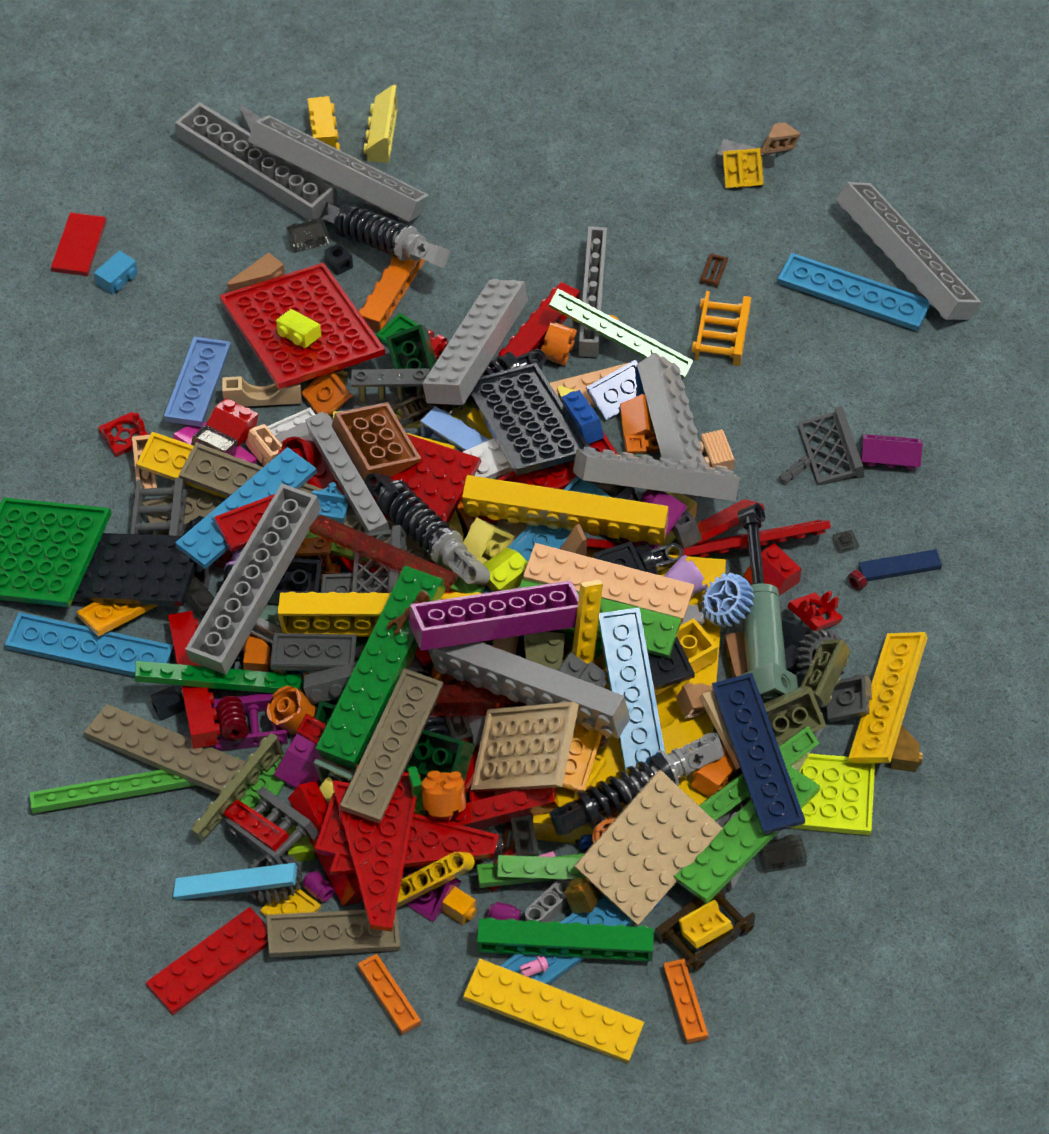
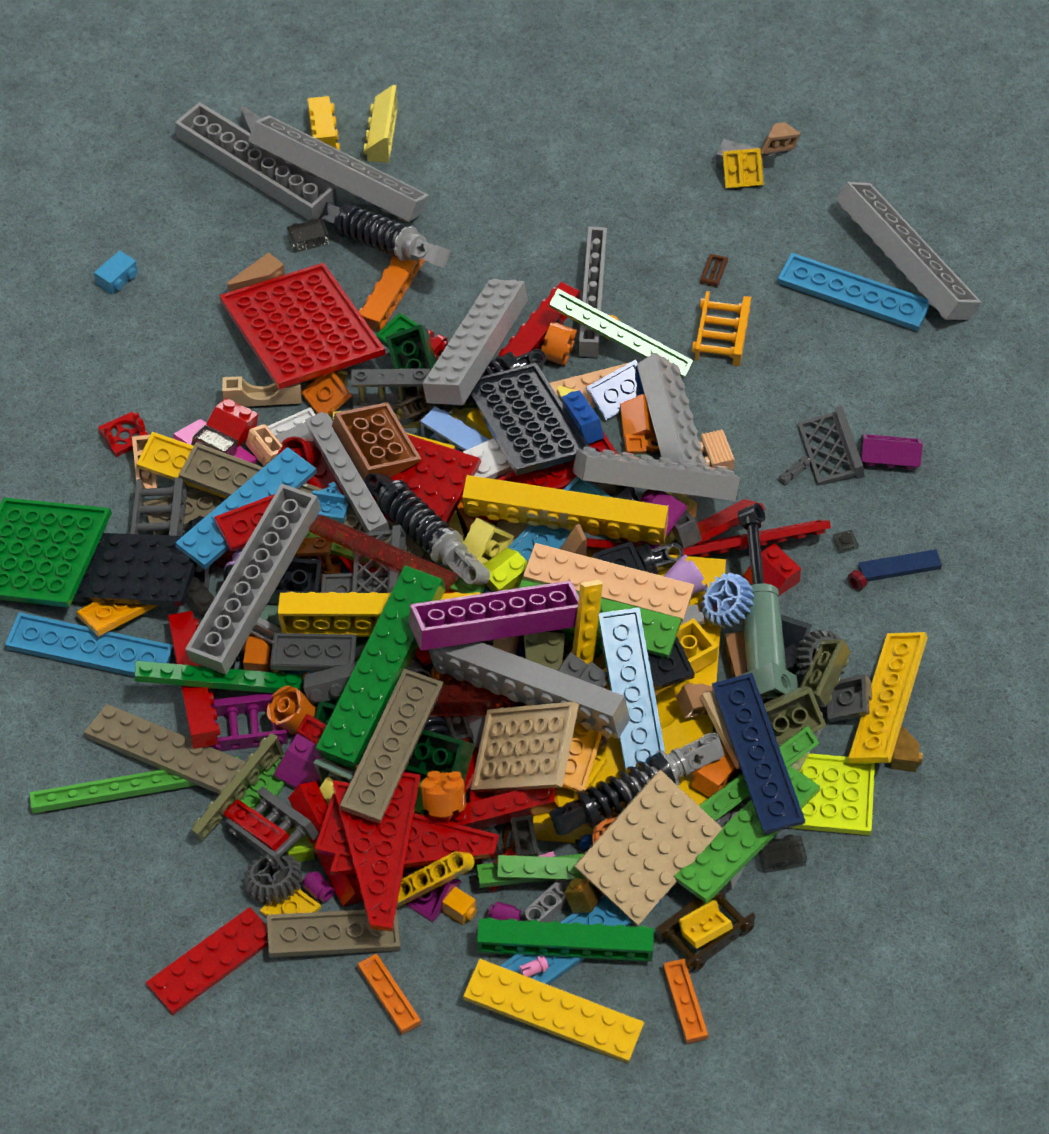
(78, 244): red tile -> none
(167, 702): black brick -> none
(197, 381): medium blue plate -> none
(232, 718): dark red piece -> none
(235, 881): medium azure tile -> none
(298, 328): neon yellow brick -> none
(338, 258): black brick -> none
(400, 621): reddish brown piece -> none
(414, 781): green tile -> none
(806, 613): red piece -> none

